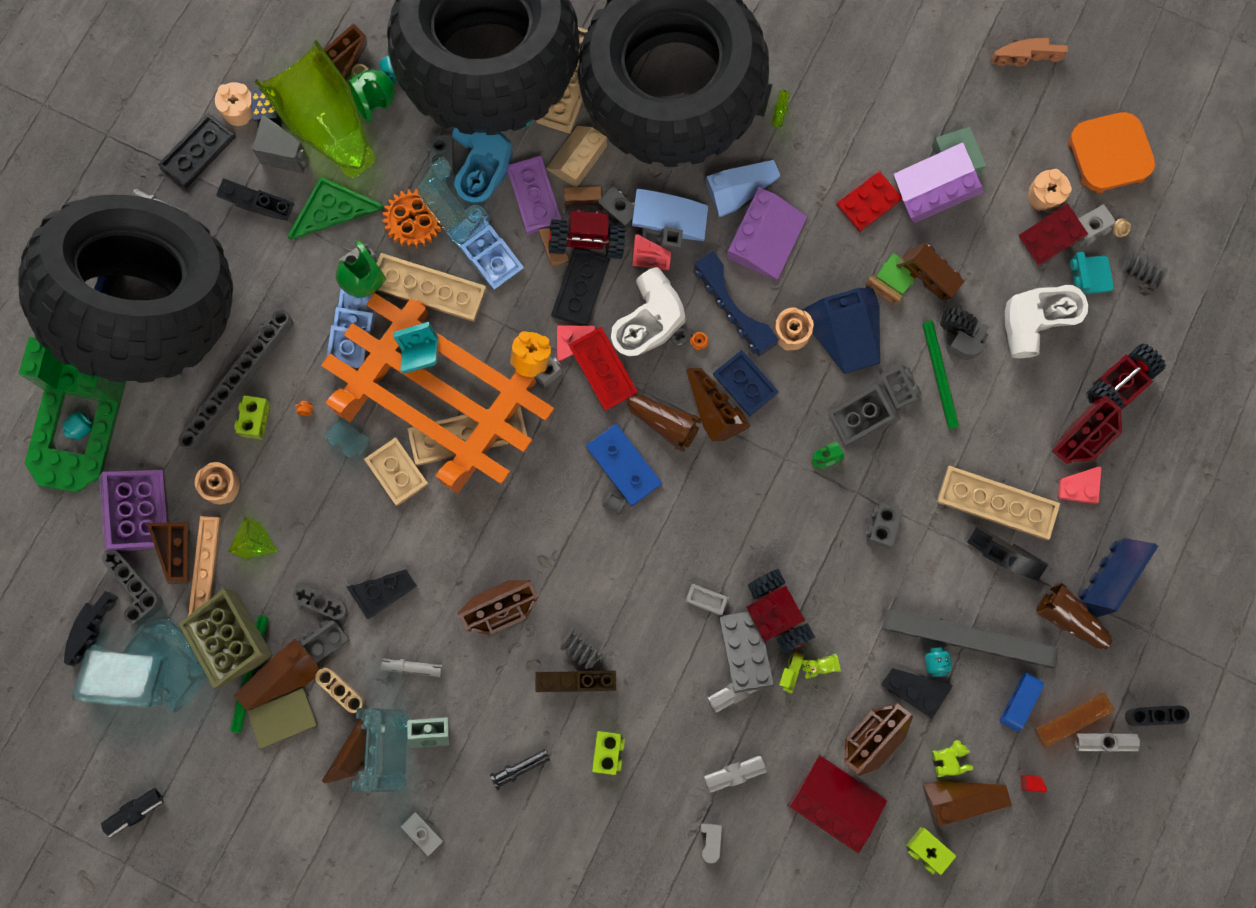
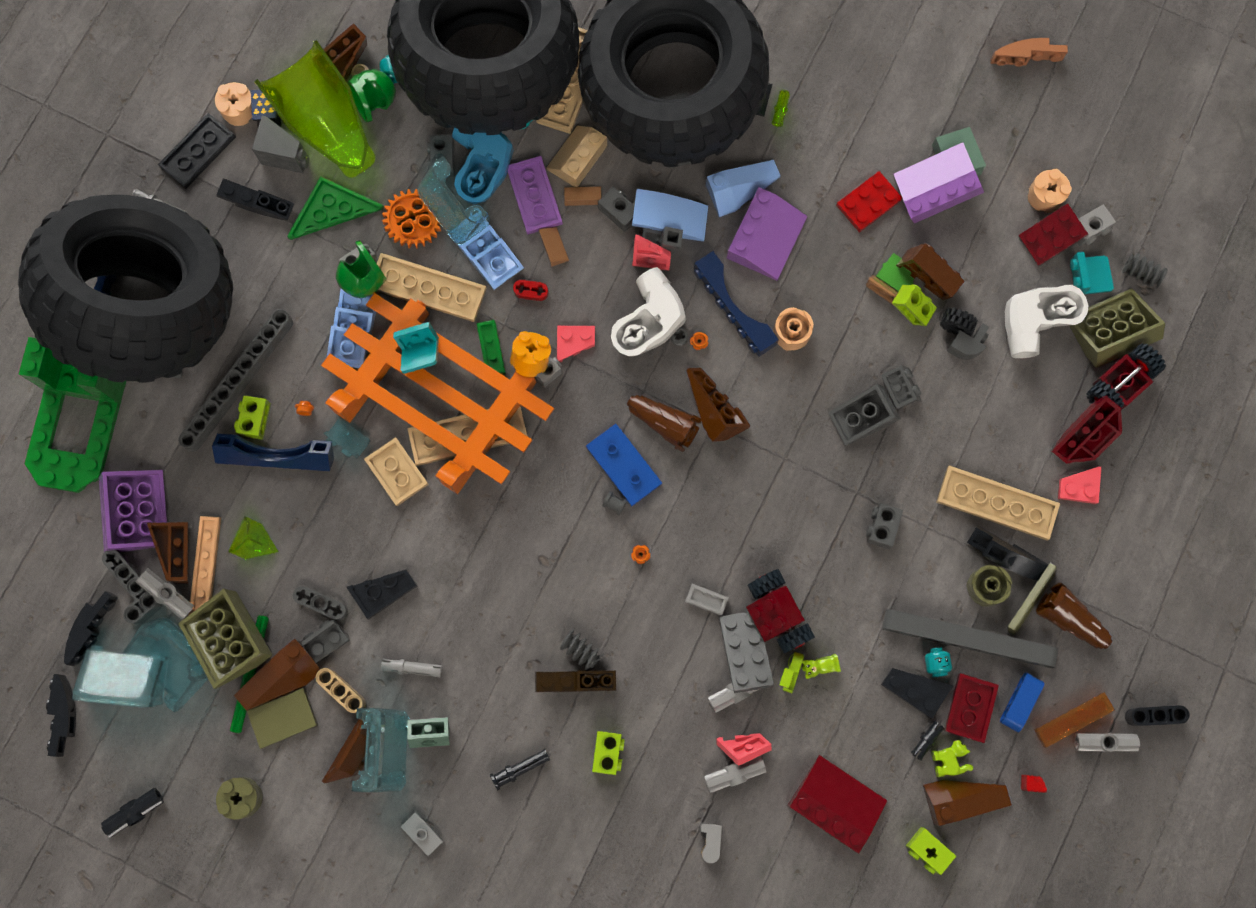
(64, 709): none -> black slope
(76, 426): teal head -> none
(154, 584): none -> light grey piece
(215, 473): light nougat brick -> none
(227, 798): none -> olive brick
(237, 451): none -> dark blue arch
(490, 345): none -> green tile
(499, 607): reddish brown wedge -> none
(529, 294): none -> red beam
(580, 287): black tile -> none
(588, 232): brick -> none
(602, 368): red plate -> none
(640, 549): none -> orange plate
(744, 747): none -> coral wing
(745, 383): dark blue plate -> none
(828, 456): green rock -> none
(848, 328): dark blue wedge -> none
(876, 738): reddish brown wedge -> none
(914, 304): none -> lime brick
(927, 740): none -> black pin
(940, 374): green axle -> none
(971, 708): none -> dark red plate
(999, 590): none -> olive brick
(1032, 599): none -> olive tile
(1111, 151): orange tile -> none
(1116, 576): dark blue slope -> none
(1117, 327): none -> olive slope
(1121, 227): tan plate -> none

